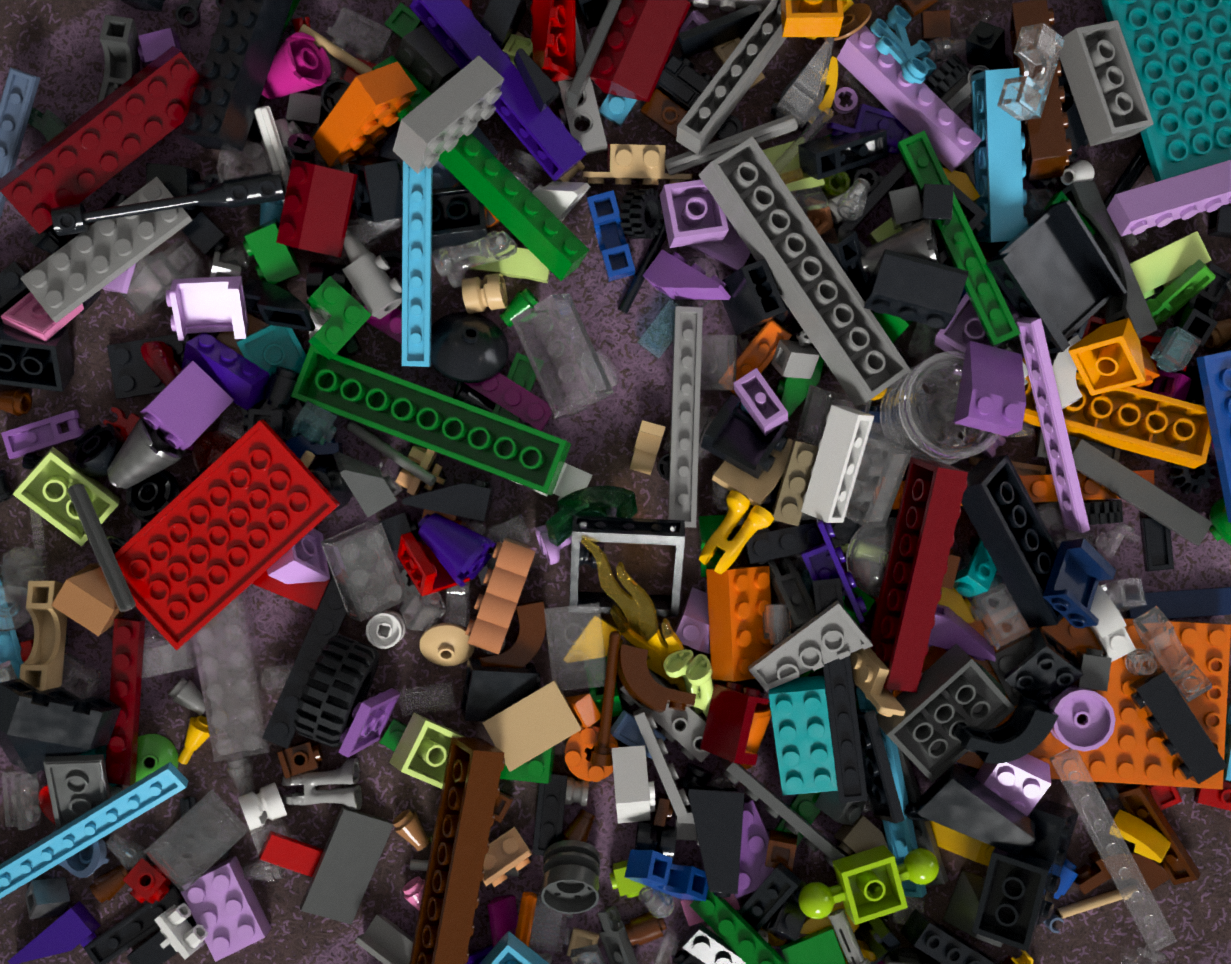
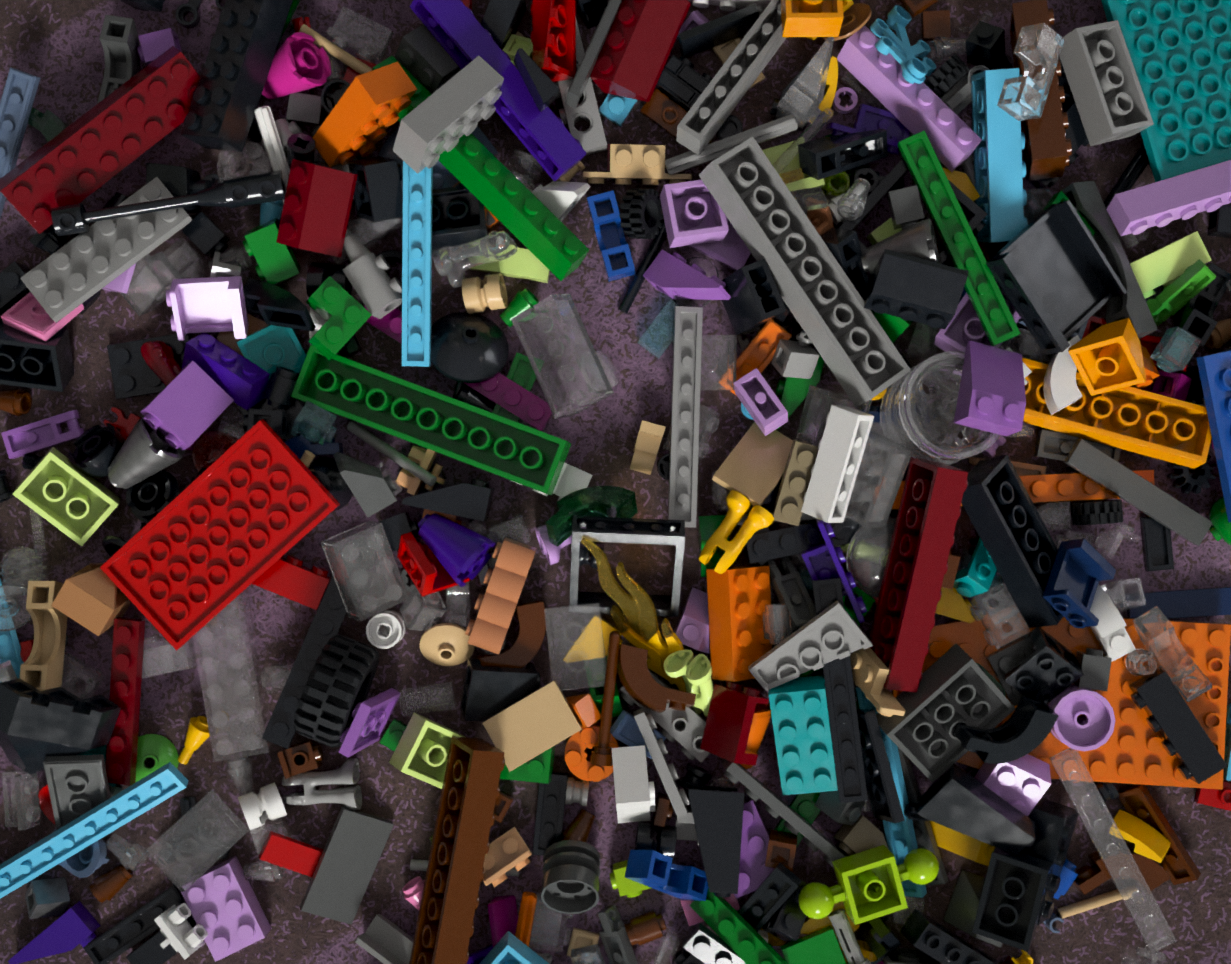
(101, 547): dark grey axle -> none
(139, 879): red brick -> none
(188, 696): light grey cone -> none
(303, 562): lavender slope -> none
(402, 21): green plate -> none
(409, 827): medium nougat cone -> none
(657, 902): clear cone -> none
(740, 441): black panel -> none
(937, 202): black panel -> none
(952, 629): medium lavender slope -> none
(1052, 423): lavender tile -> none
(1078, 172): white cone -> none
(1164, 795): red tile -> none

